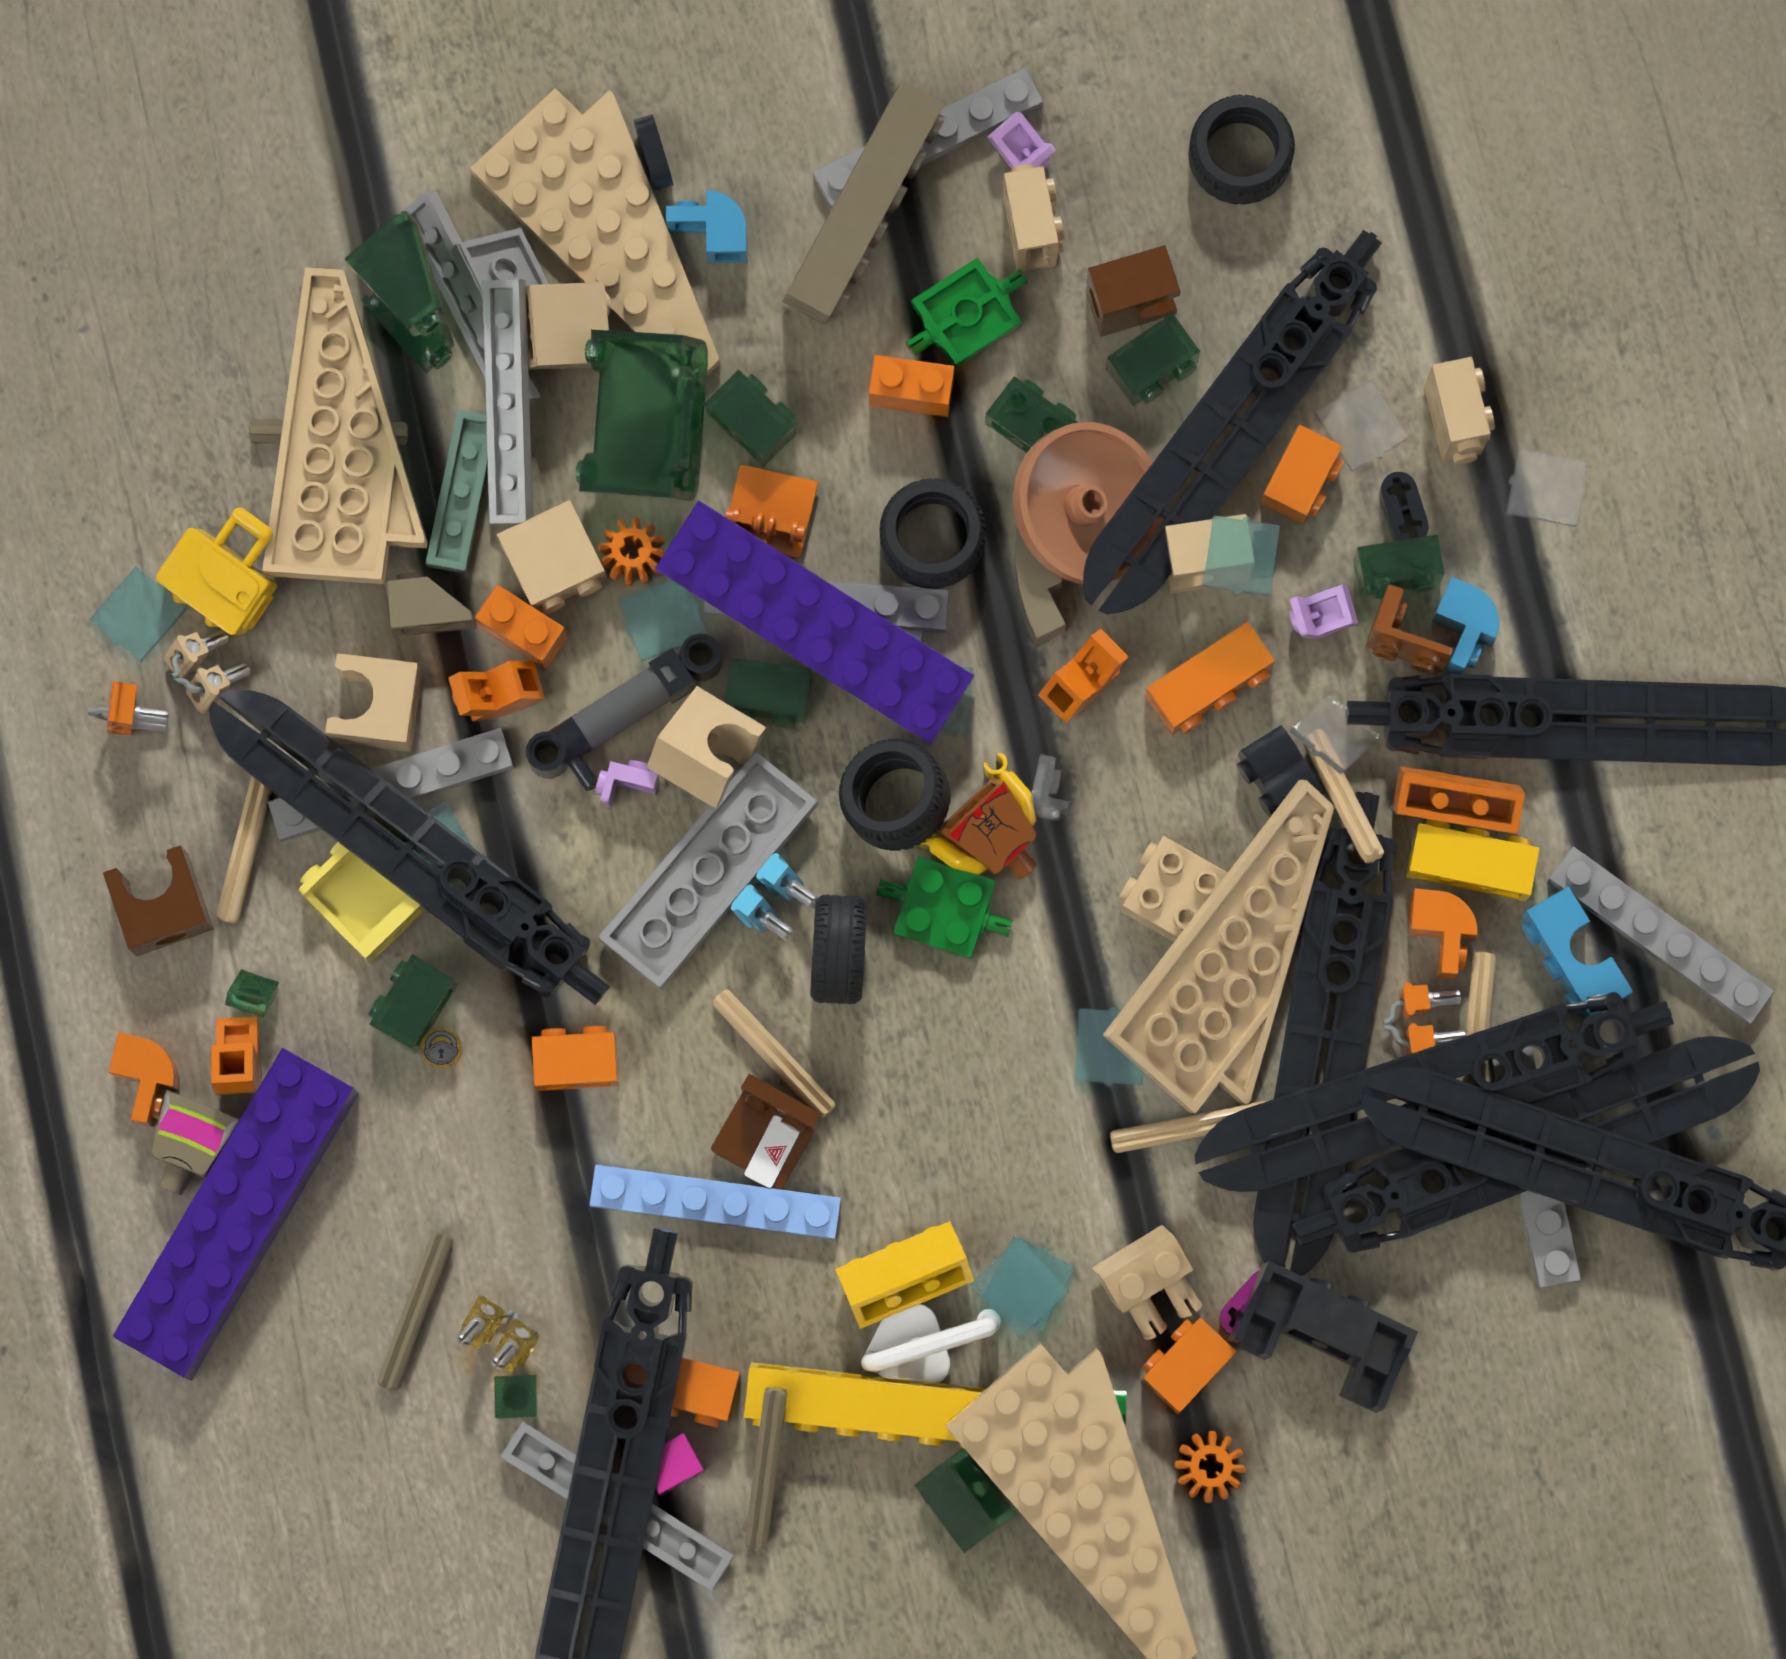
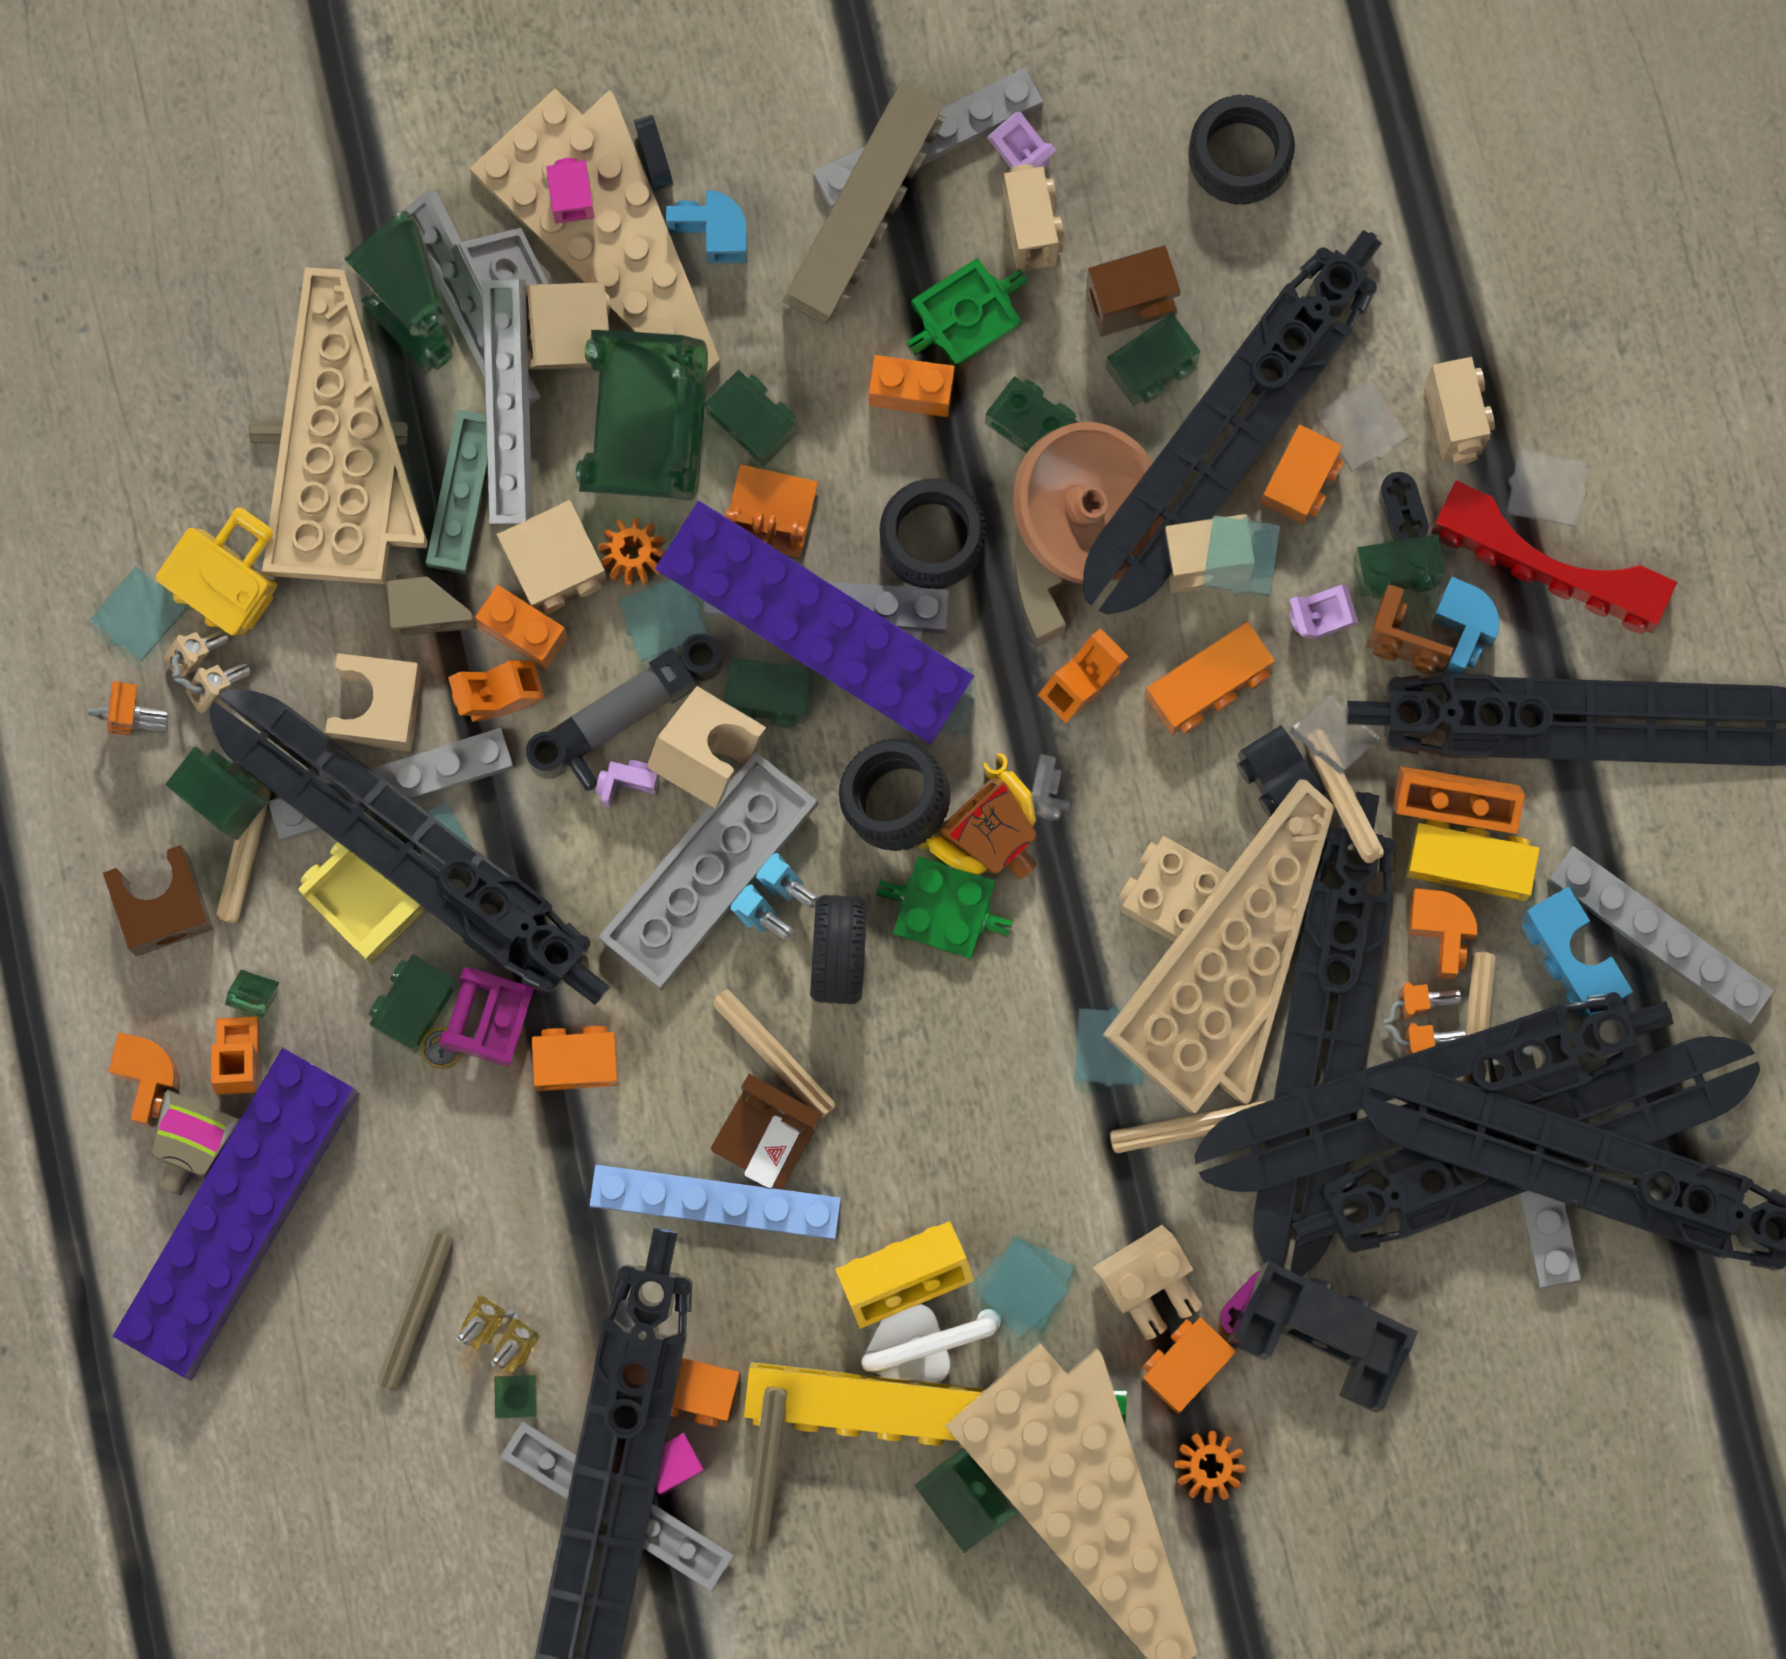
(216, 792): none -> clear green brick
(499, 1022): none -> magenta plate
(570, 190): none -> dark pink brick
(1477, 524): none -> red arch

